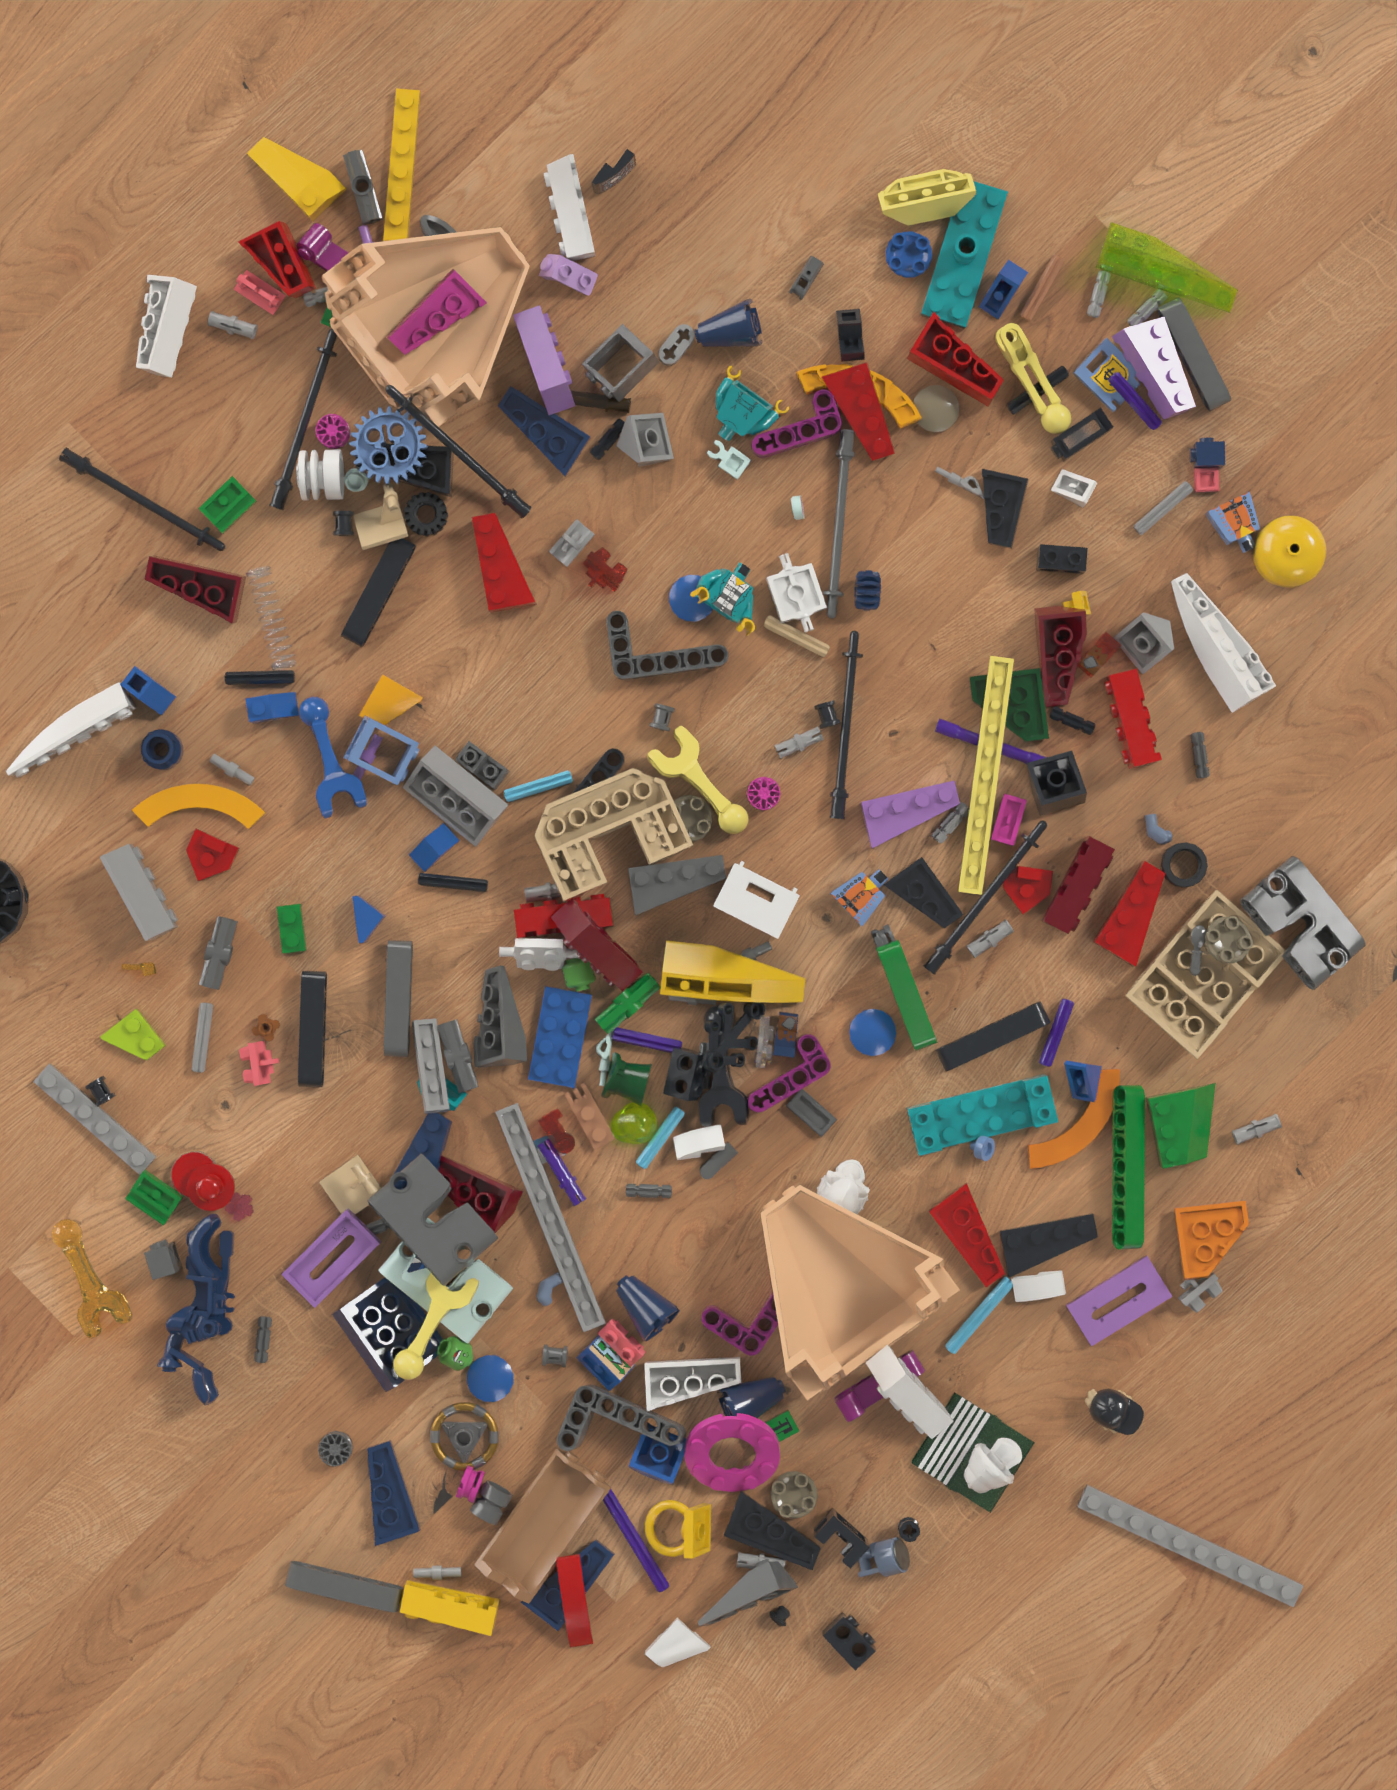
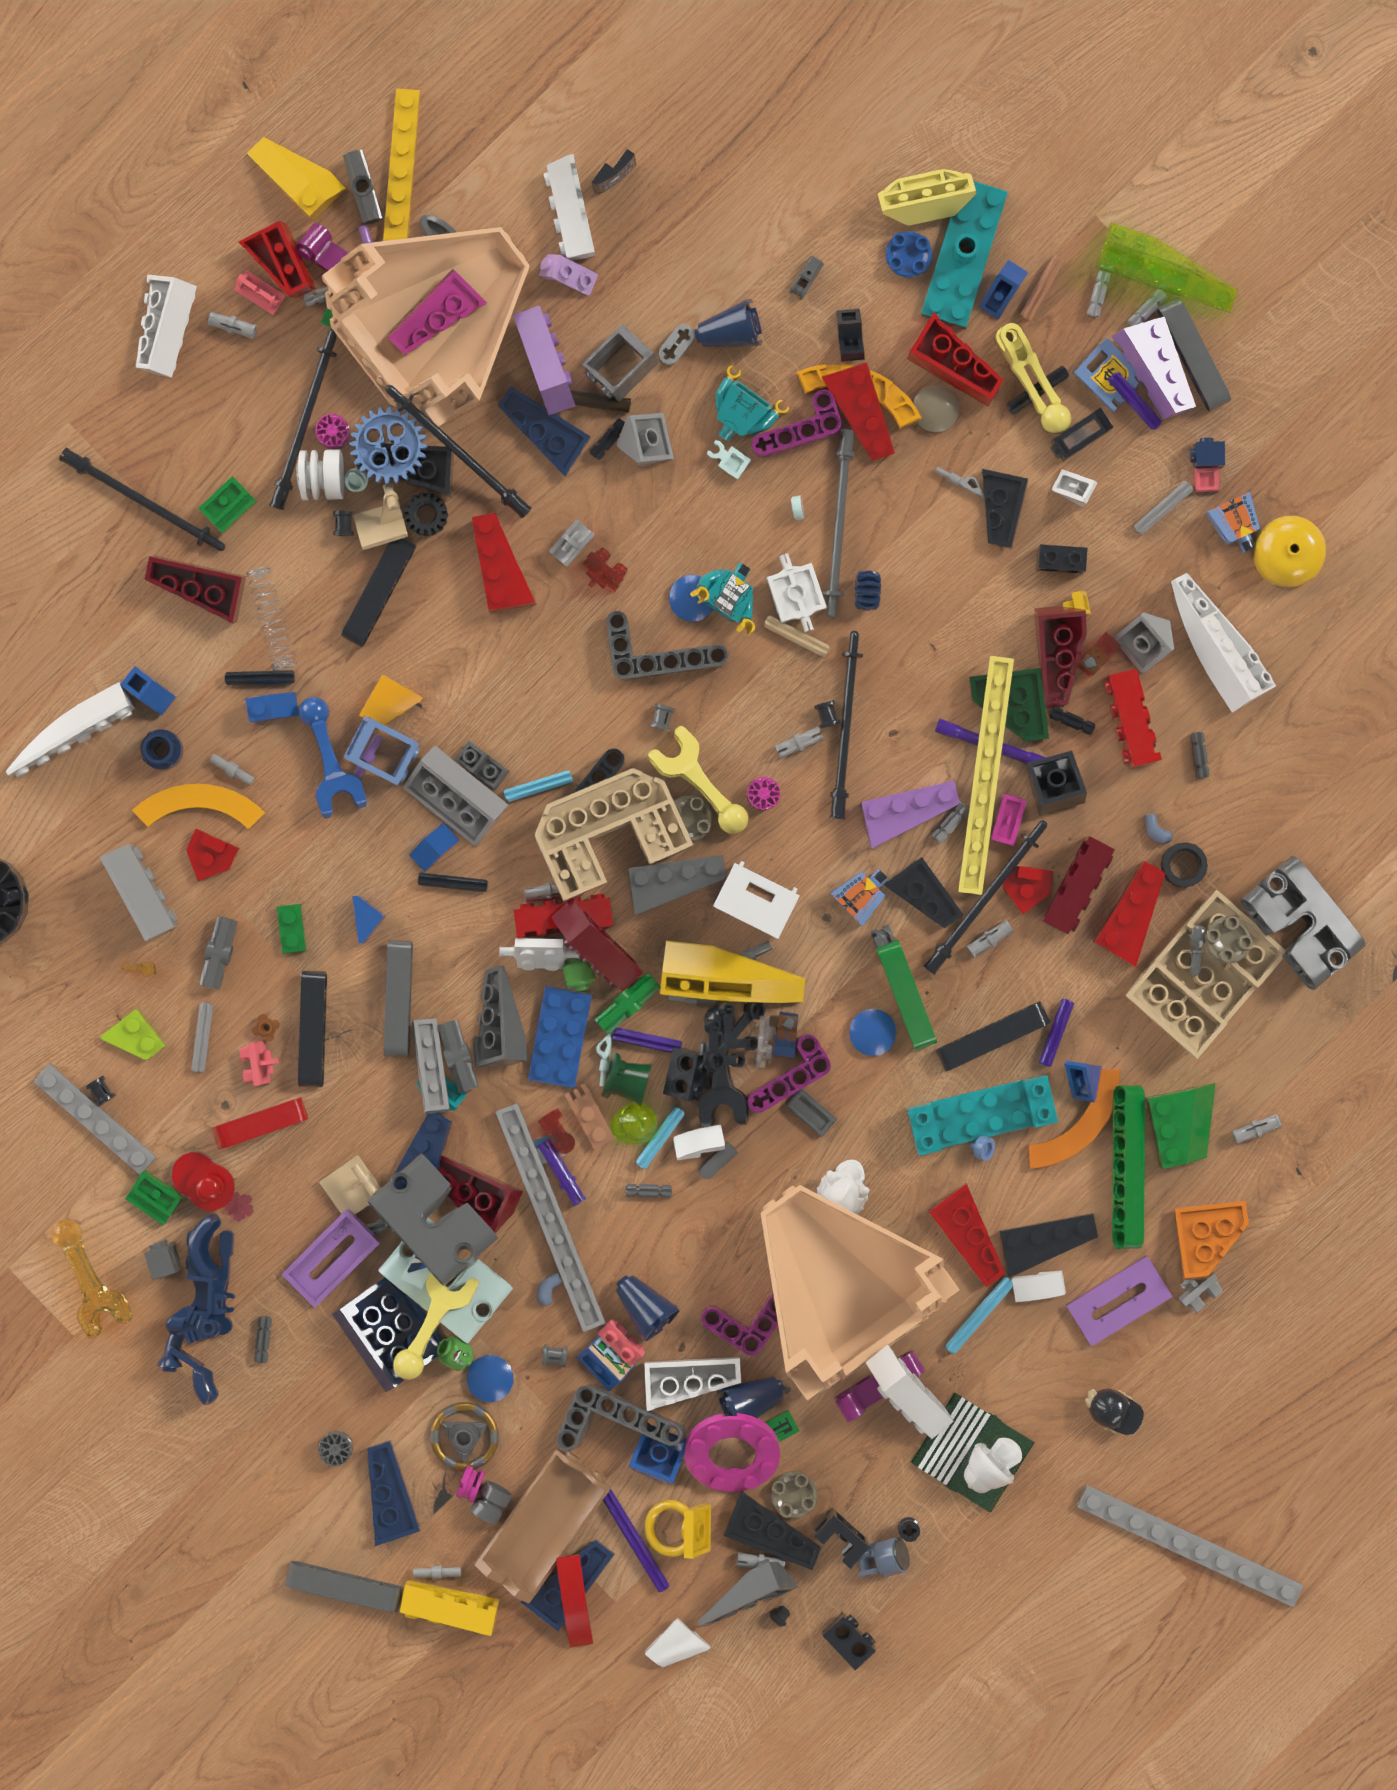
(259, 1123): none -> red beam

